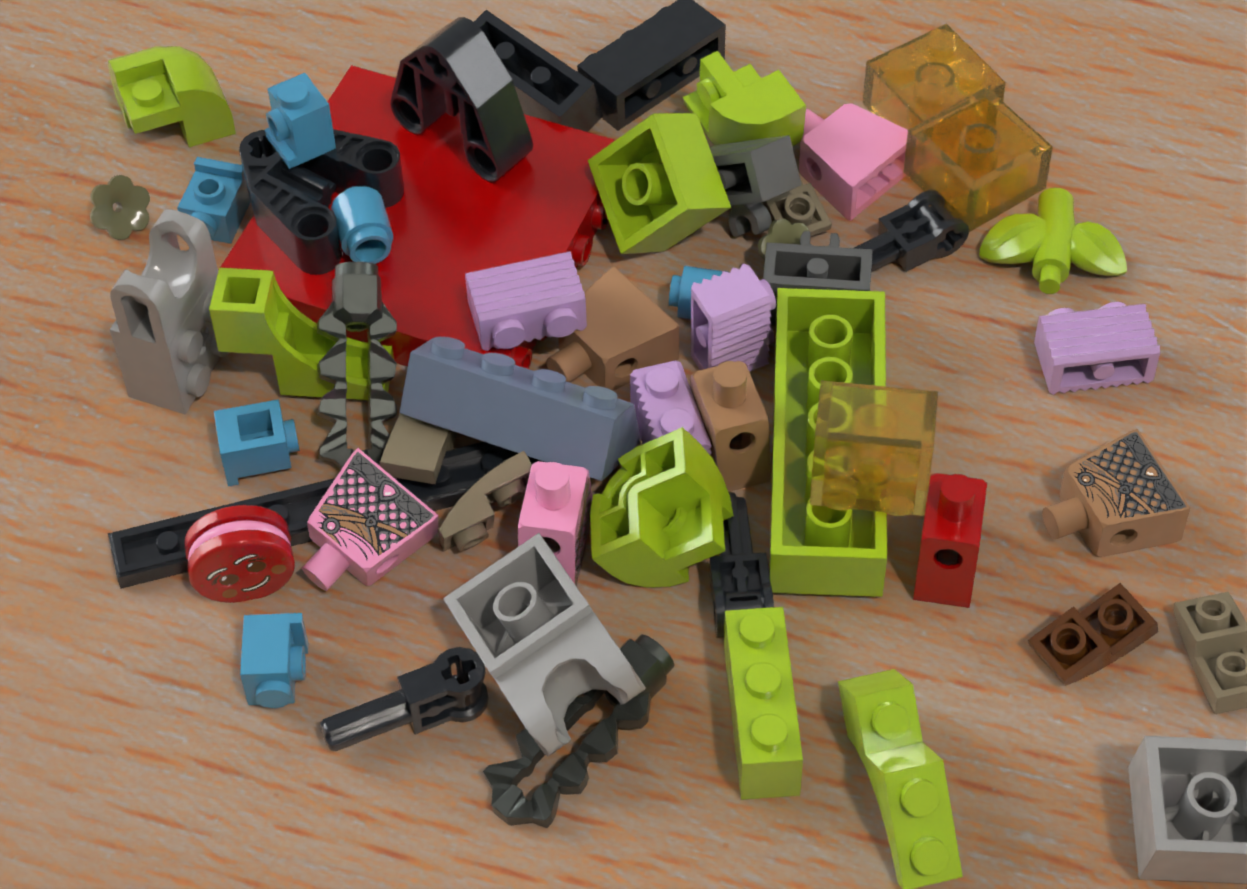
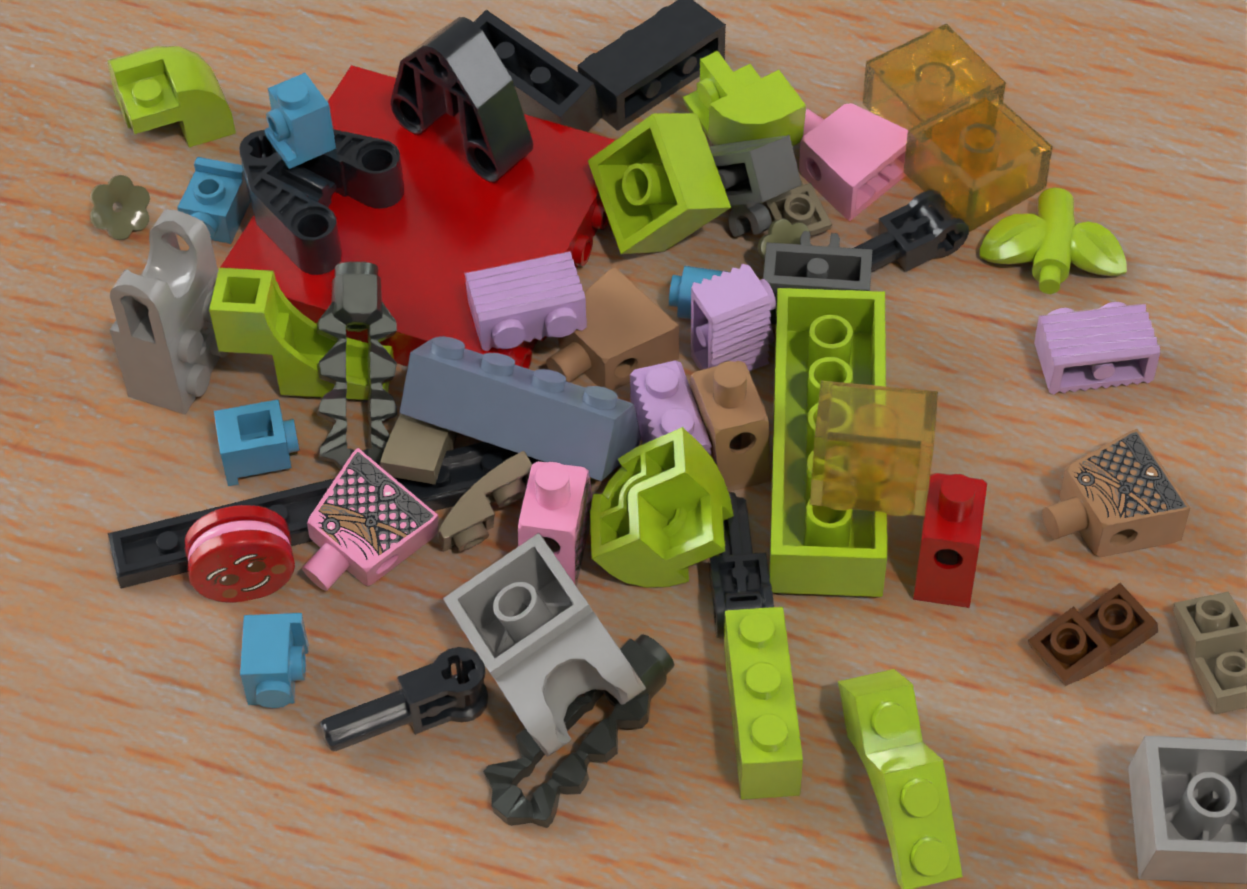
(363, 224): dark azure brick -> none

